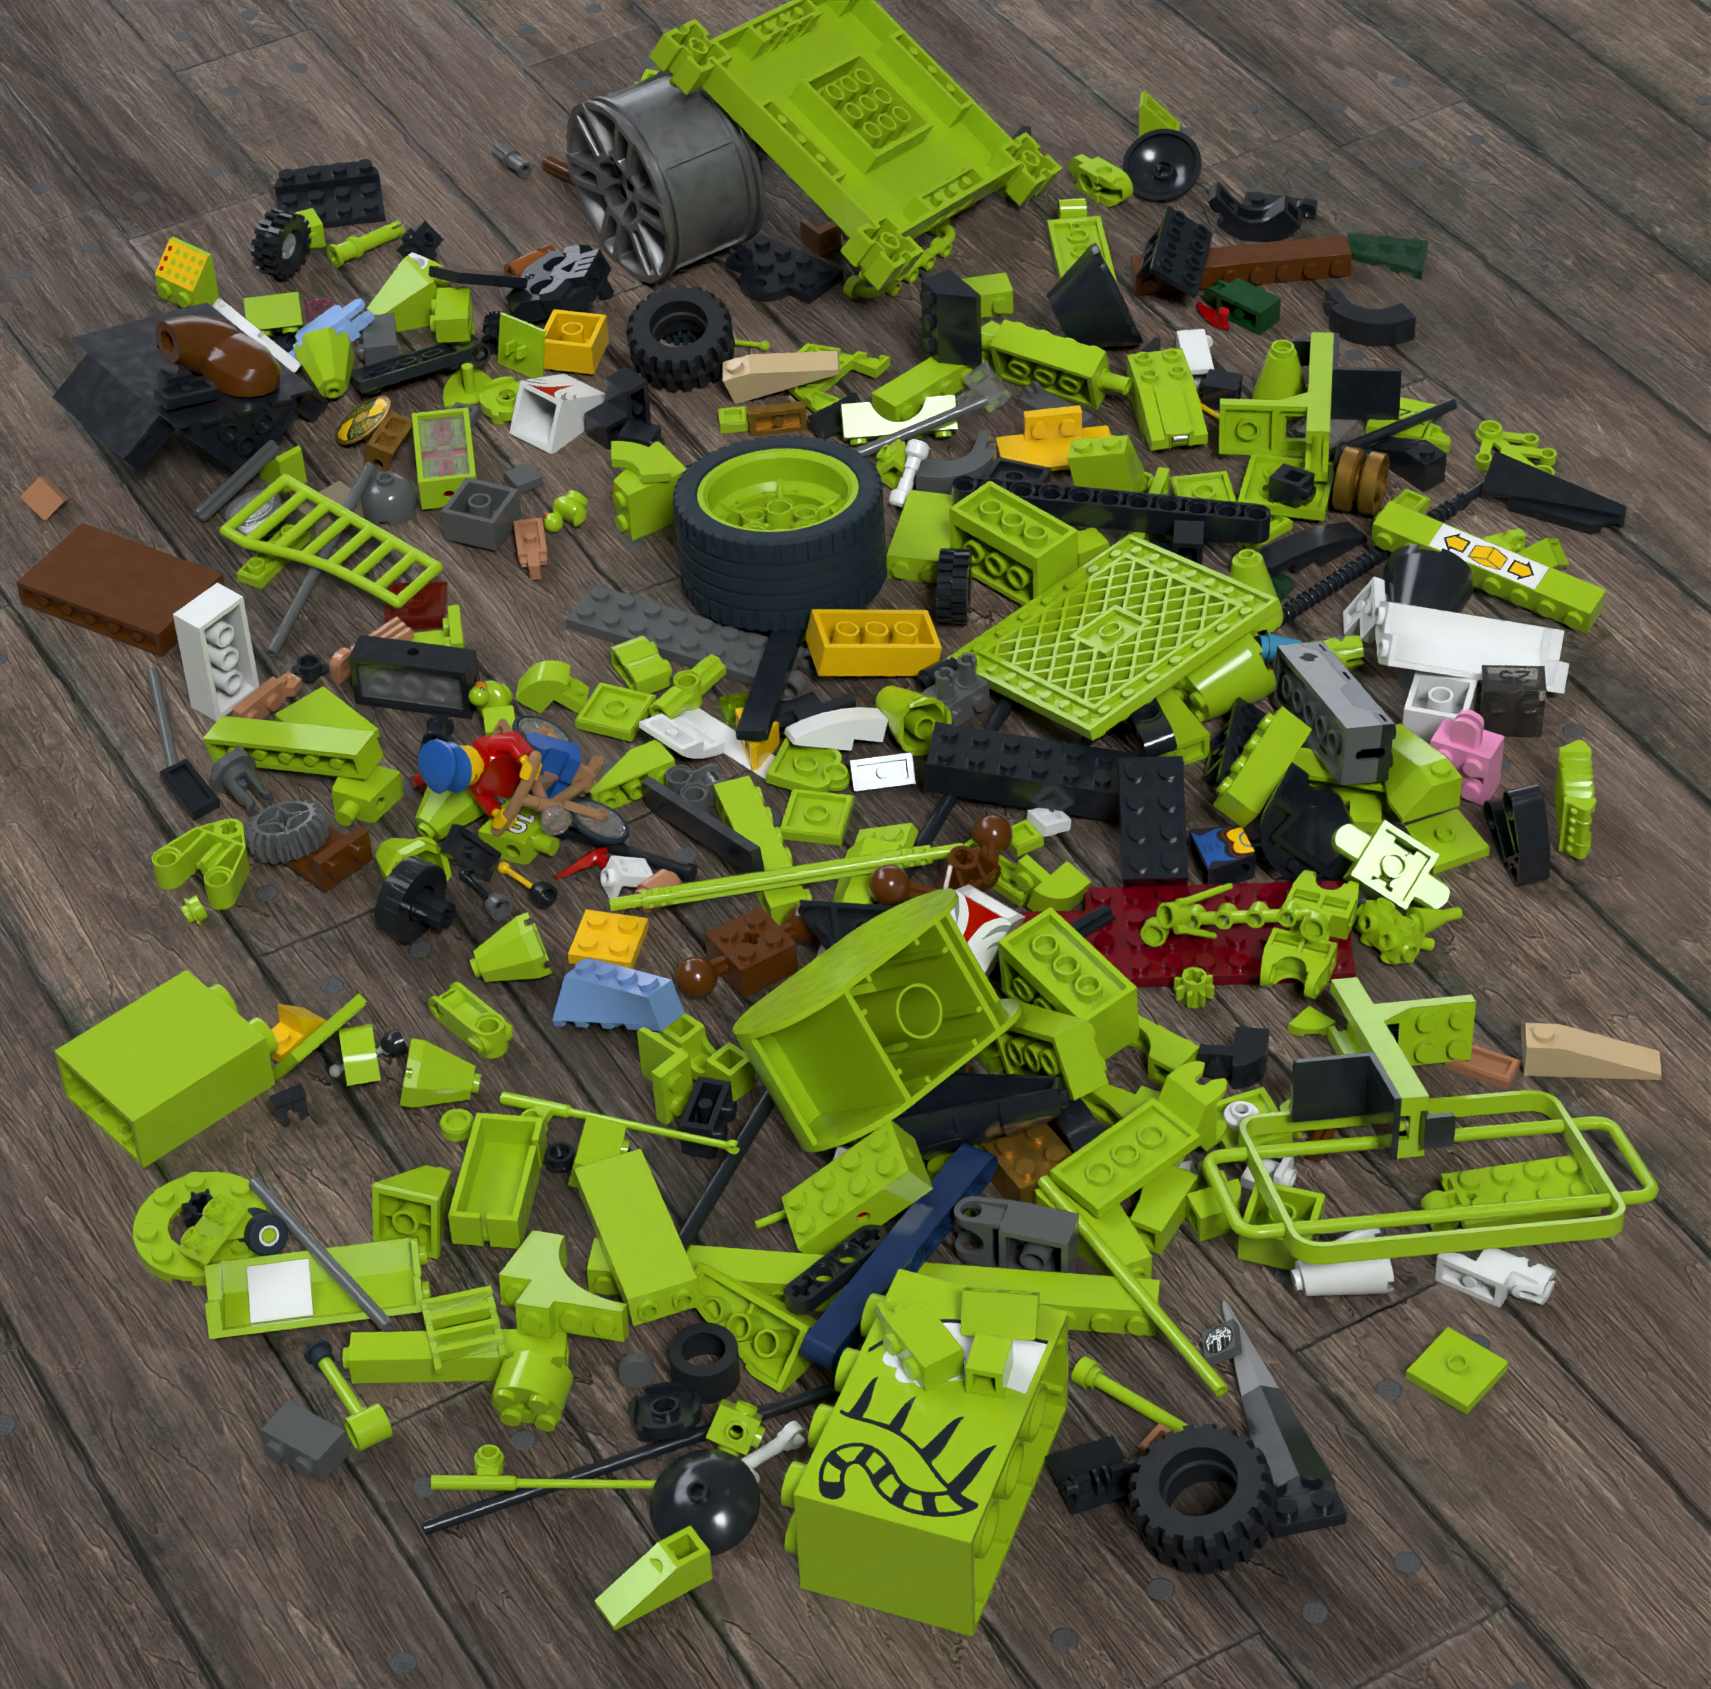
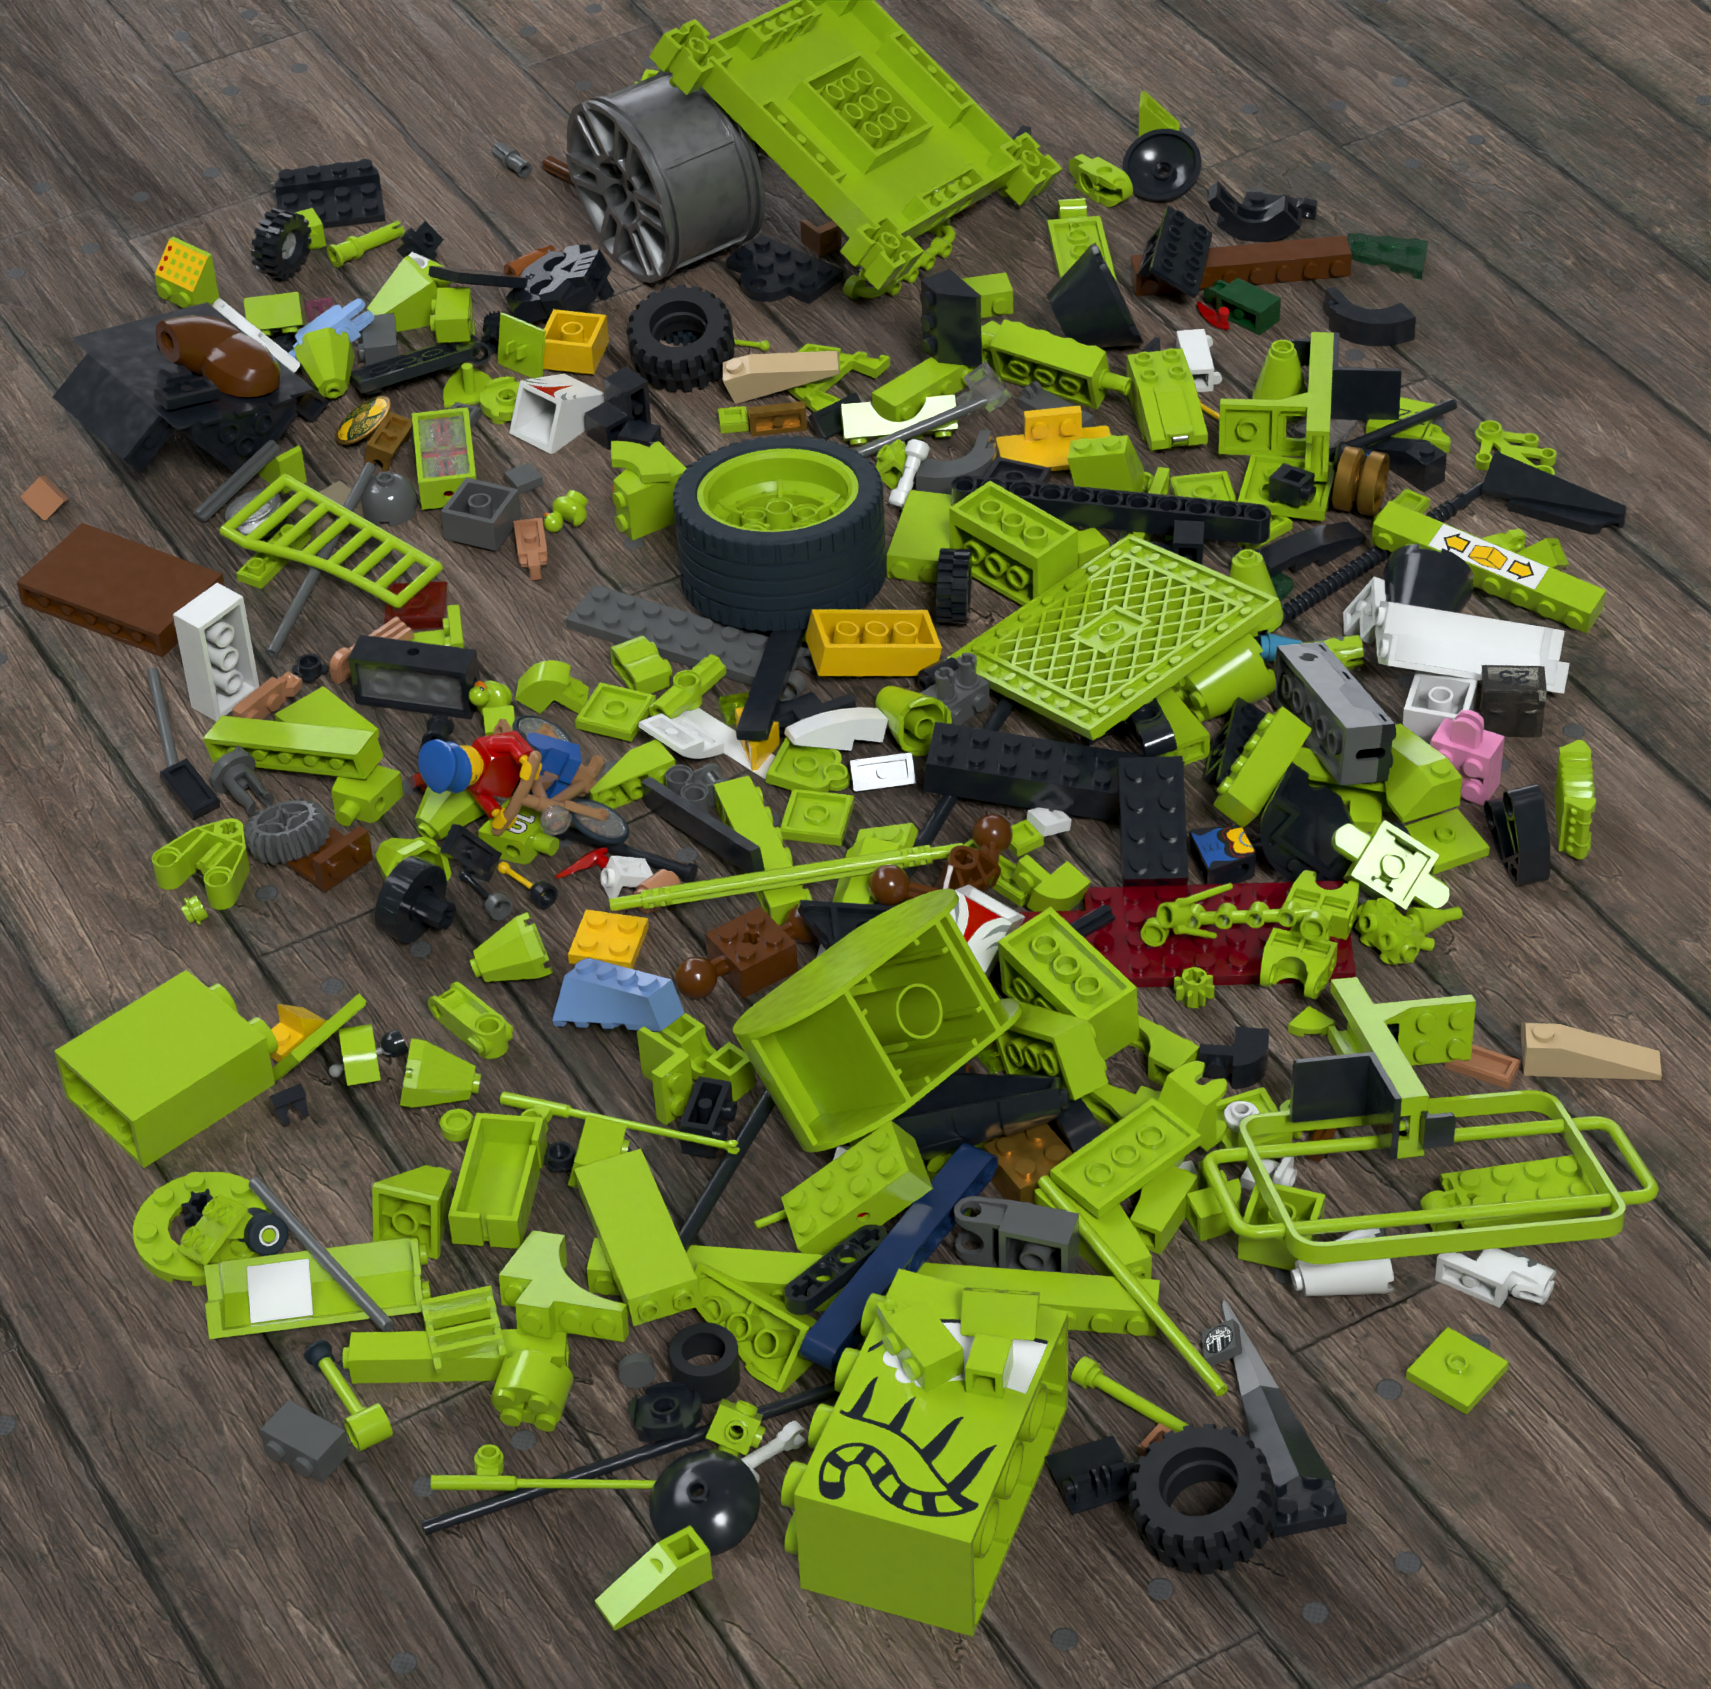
(1220, 385): black brick -> none

